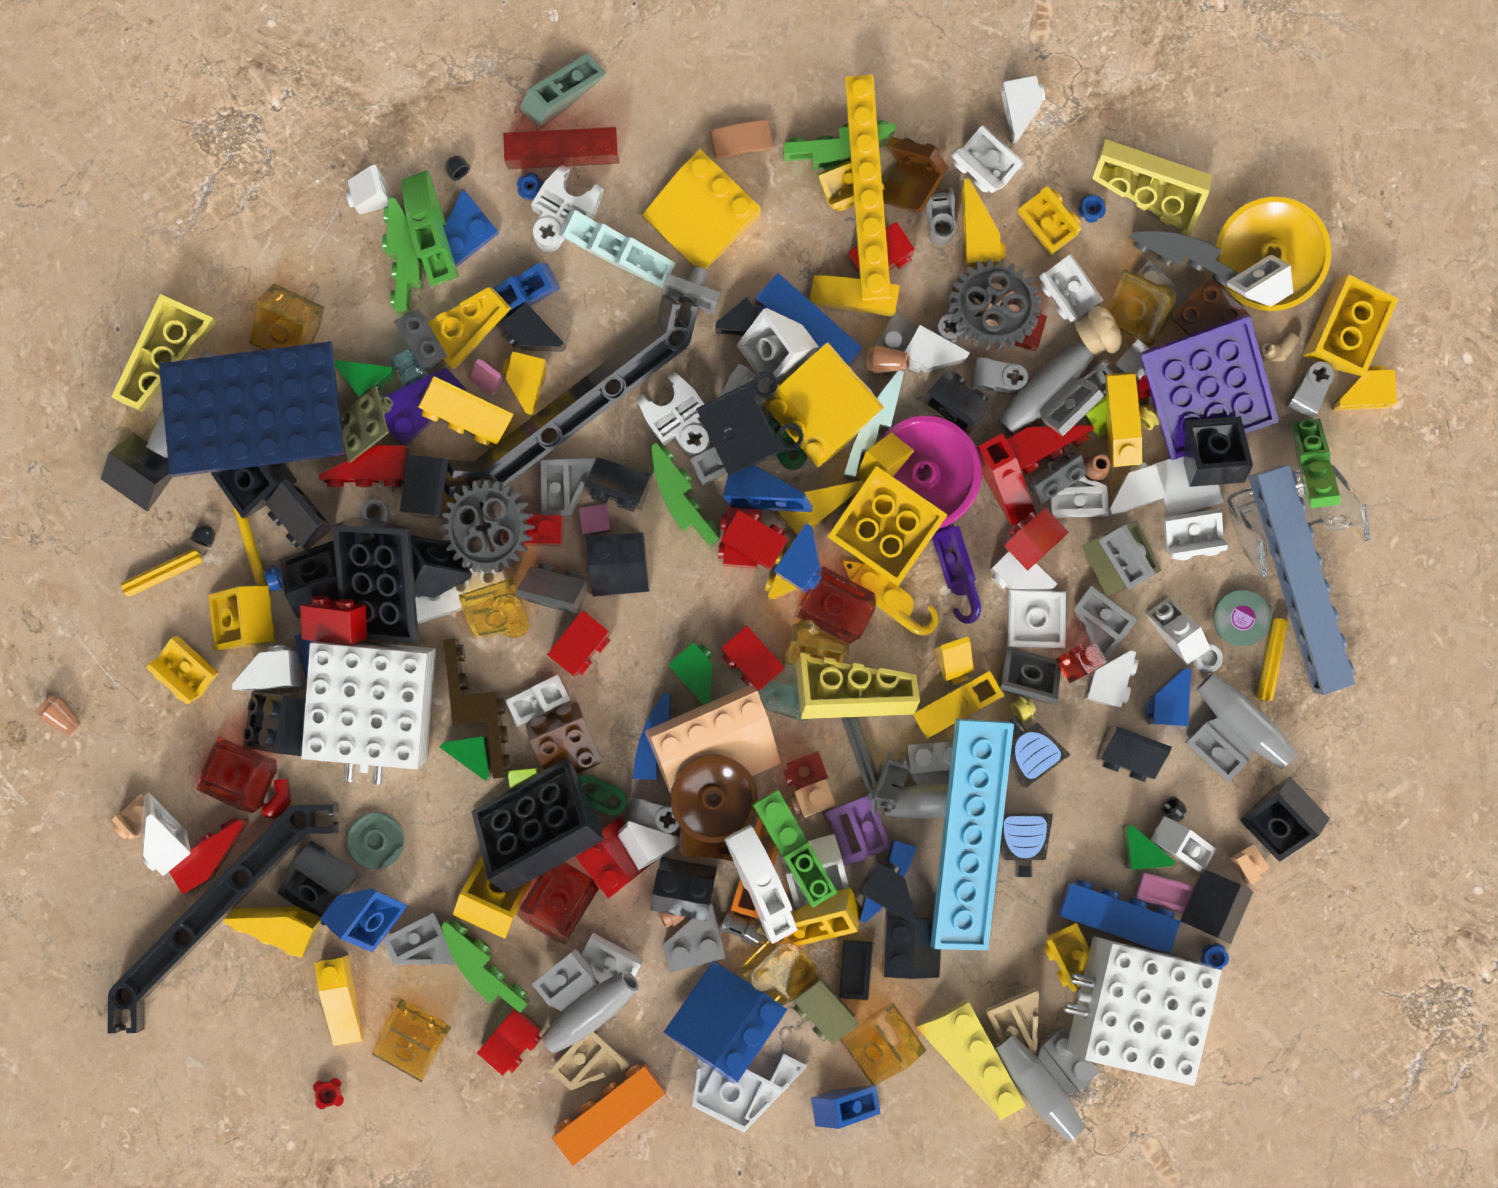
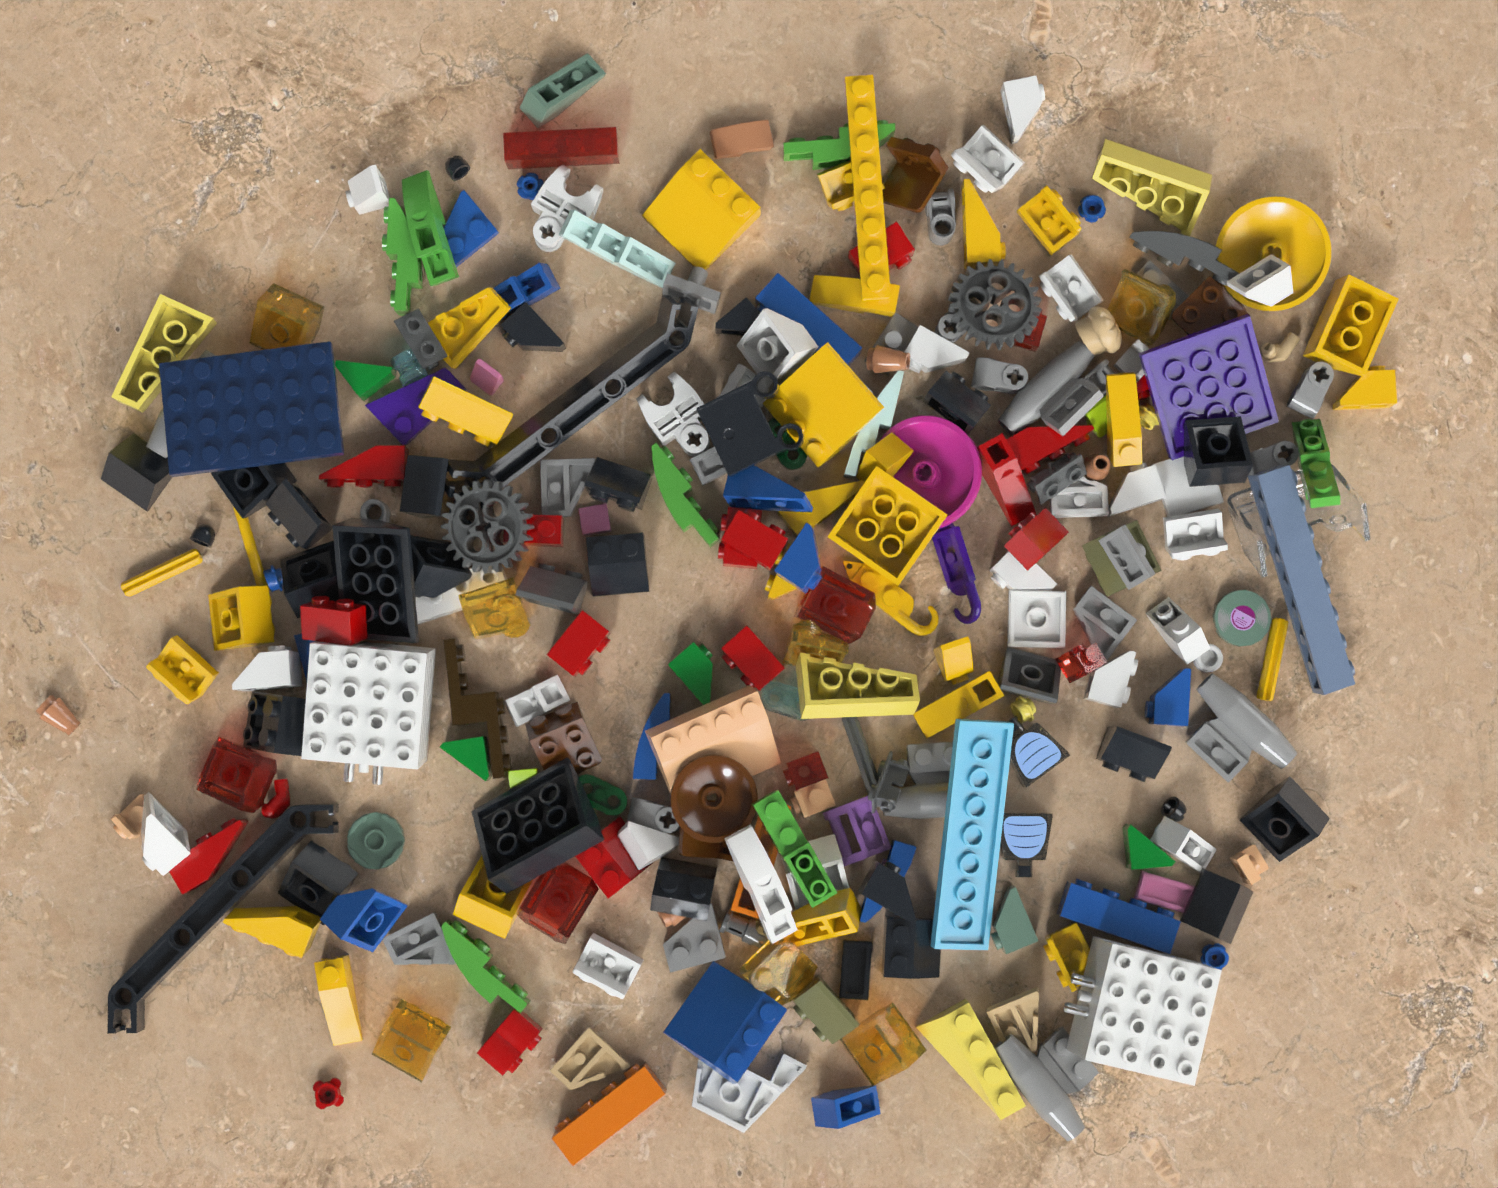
(364, 423): olive hinge -> none
(526, 377): yellow slope -> none
(583, 1004): light grey plate -> none
(1012, 924): none -> sand green slope
(1268, 458): none -> light grey piece

